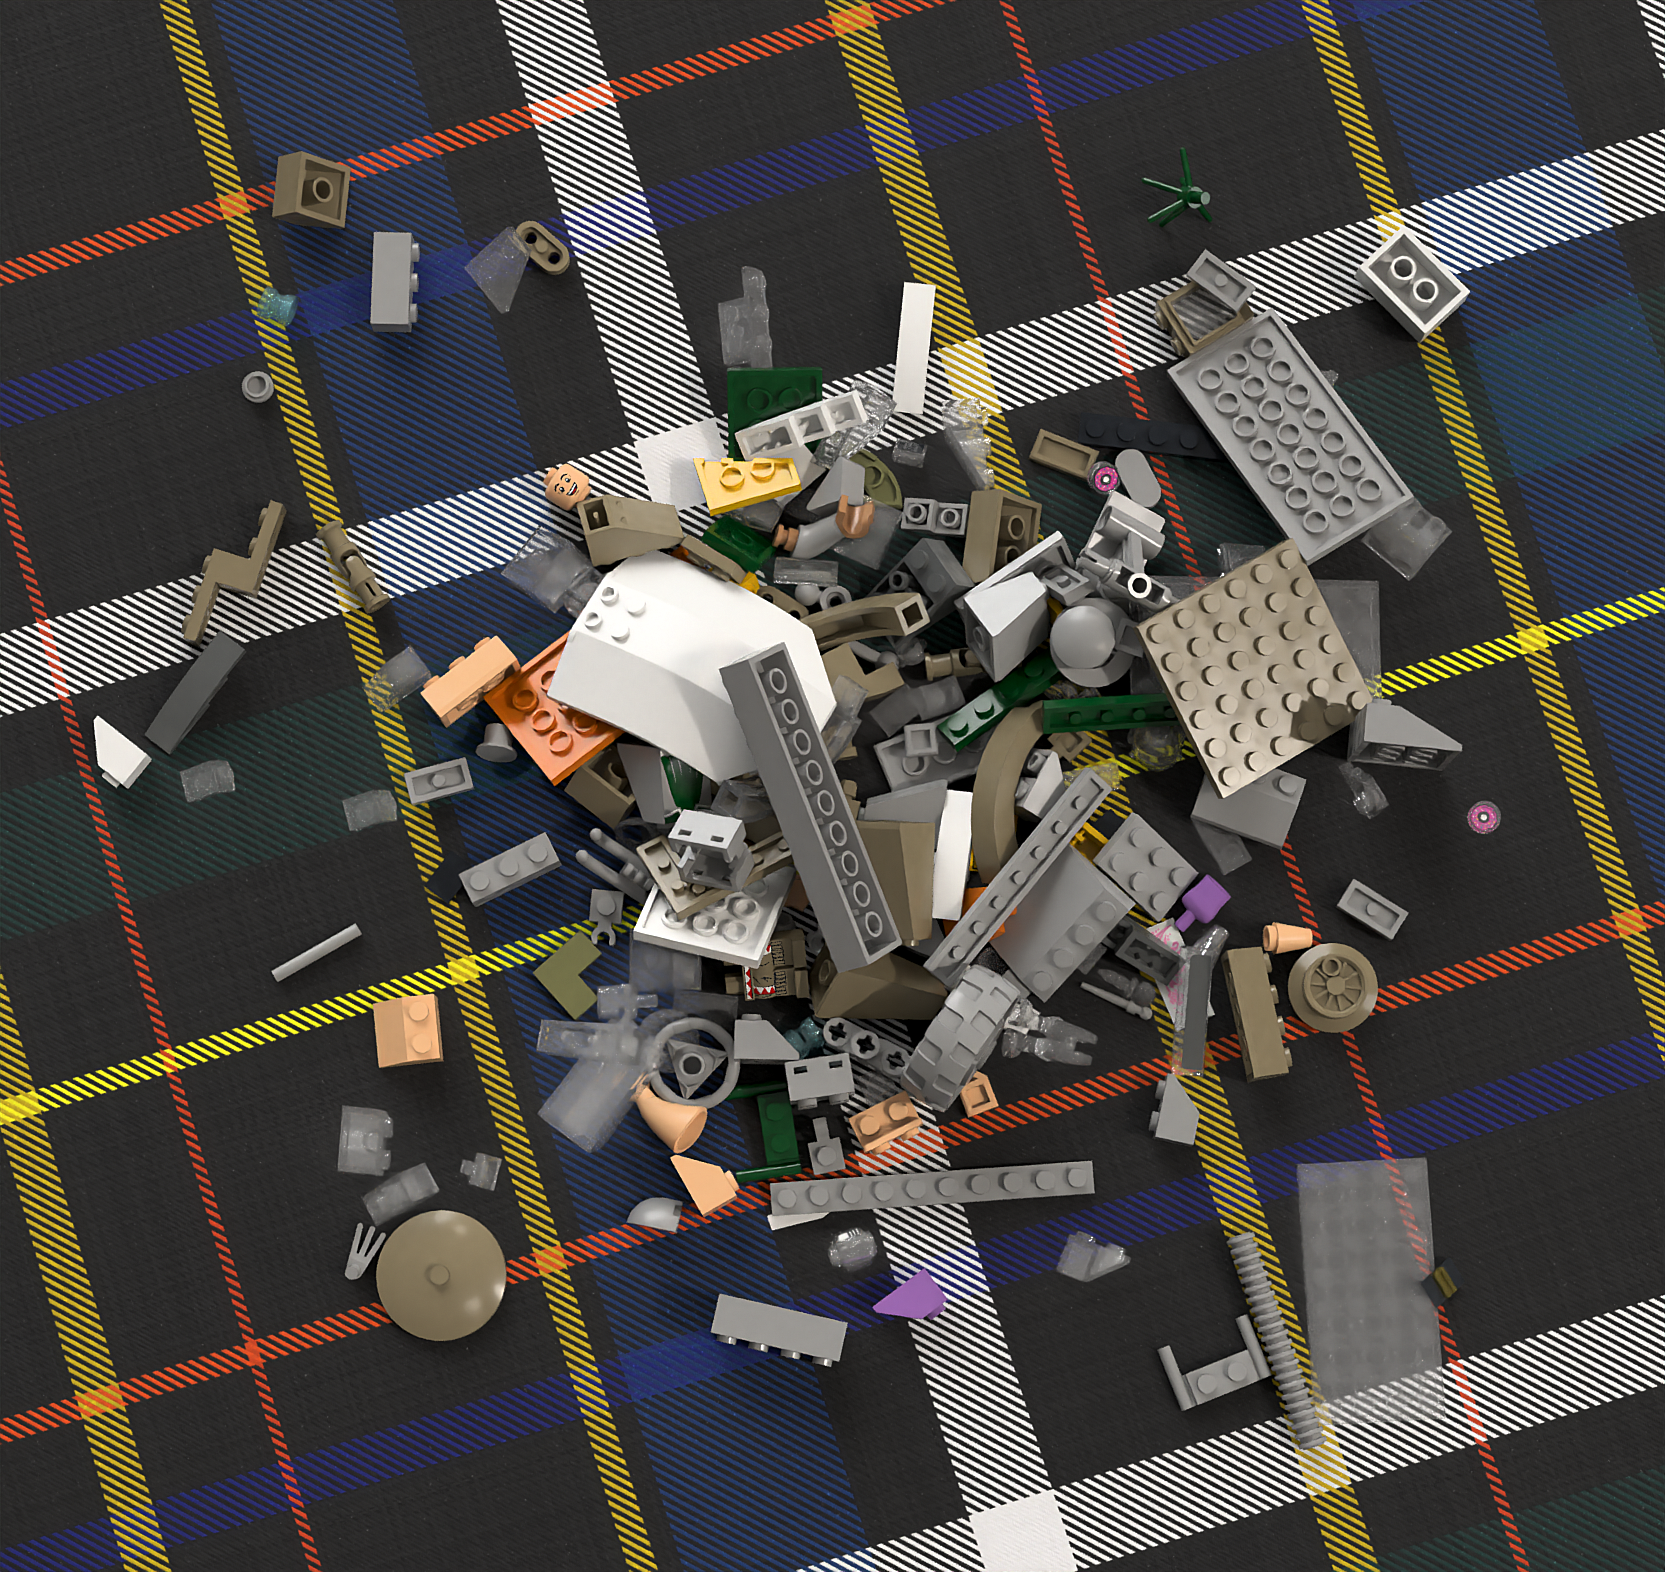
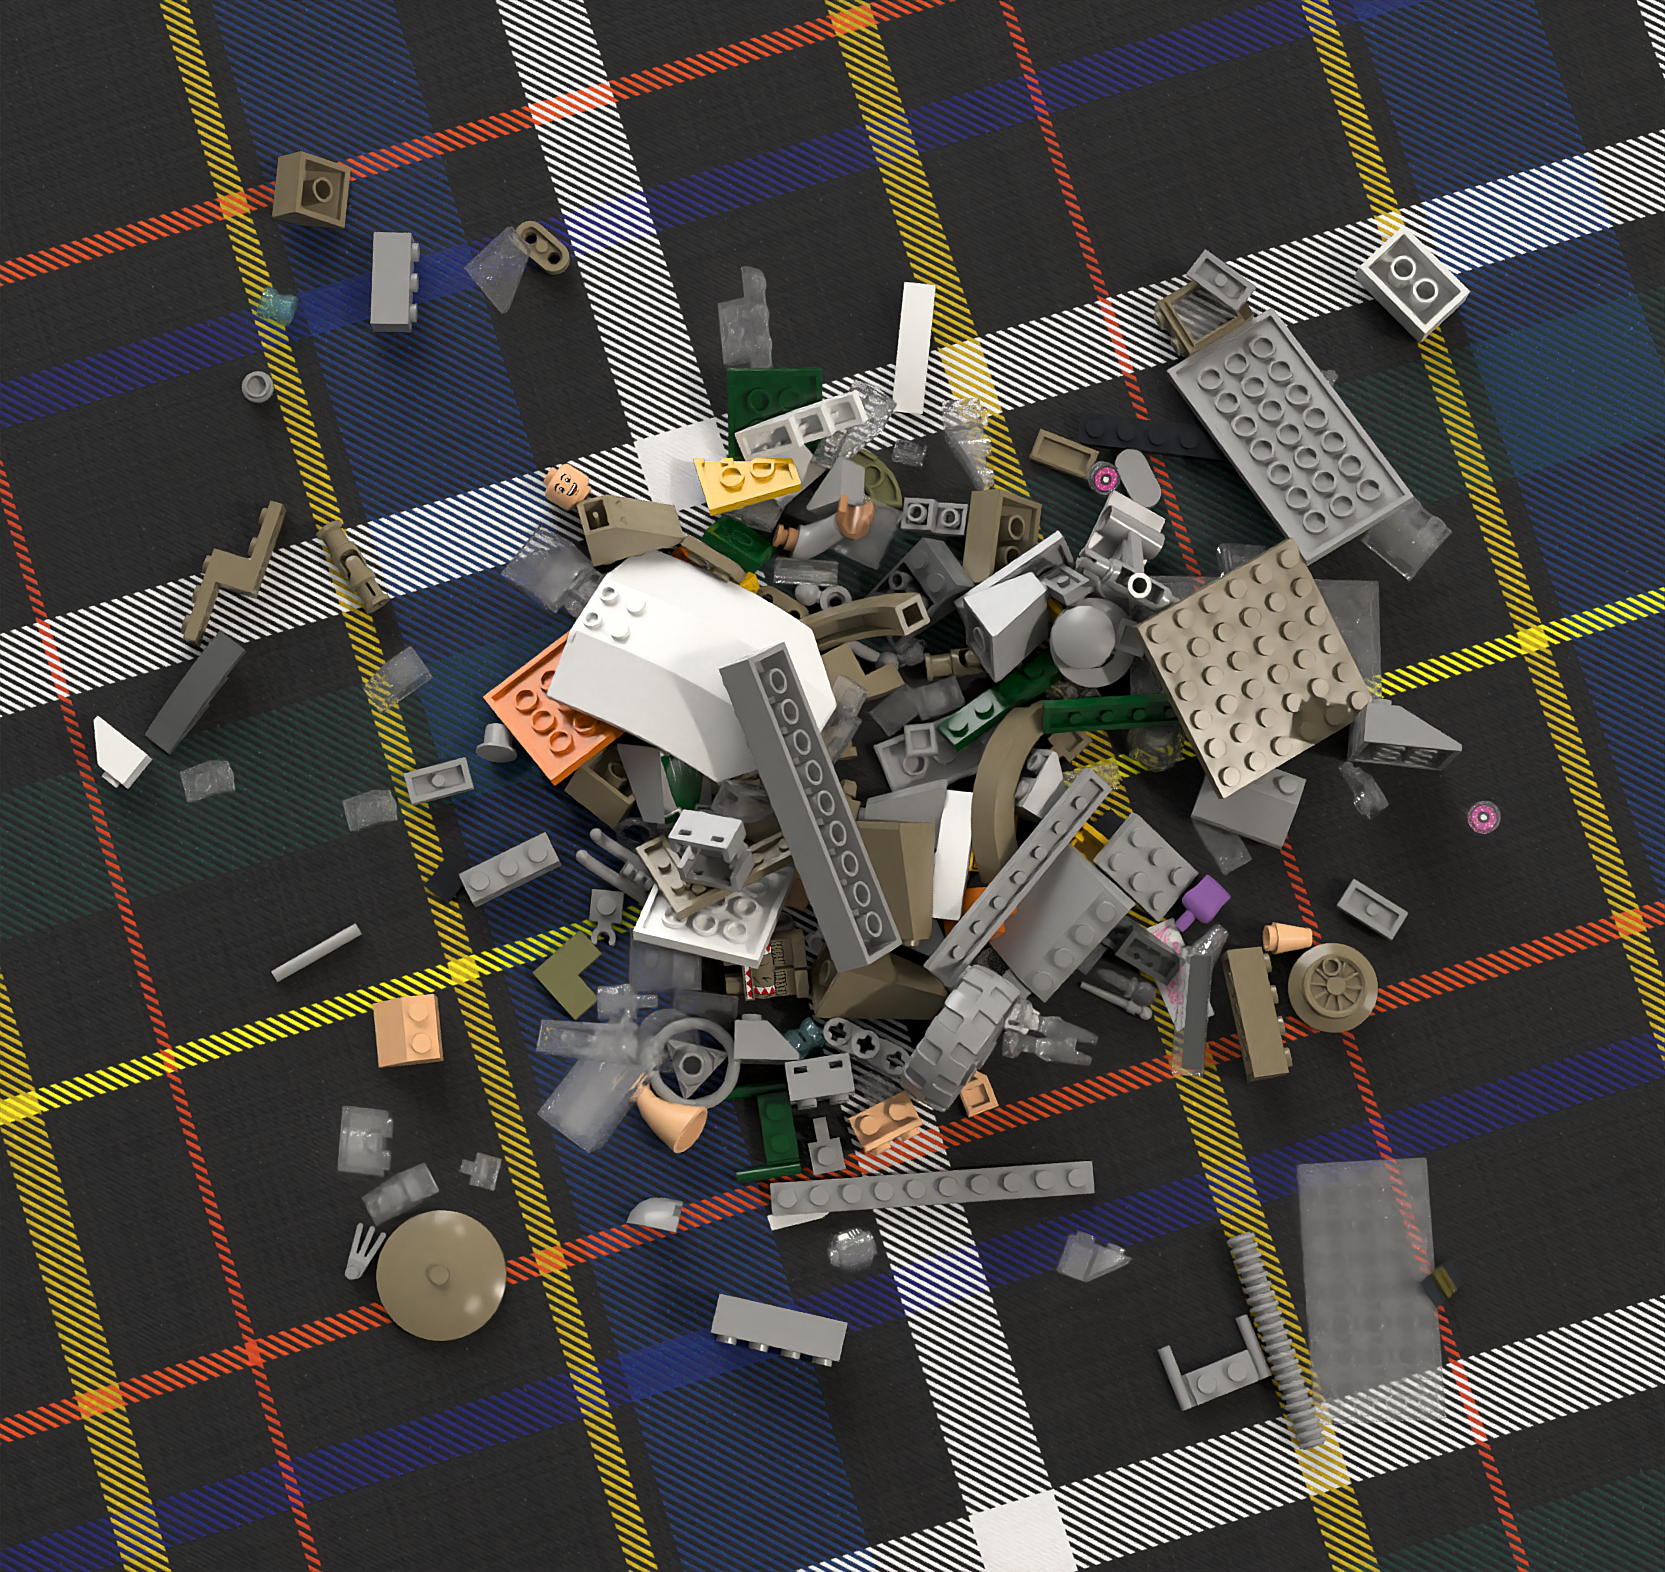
(469, 680): light nougat slope -> none
(706, 1183): light nougat slope -> none
(914, 1299): medium lavender slope -> none
(1176, 1115): light grey slope -> none
(1187, 196): dark green plant -> none

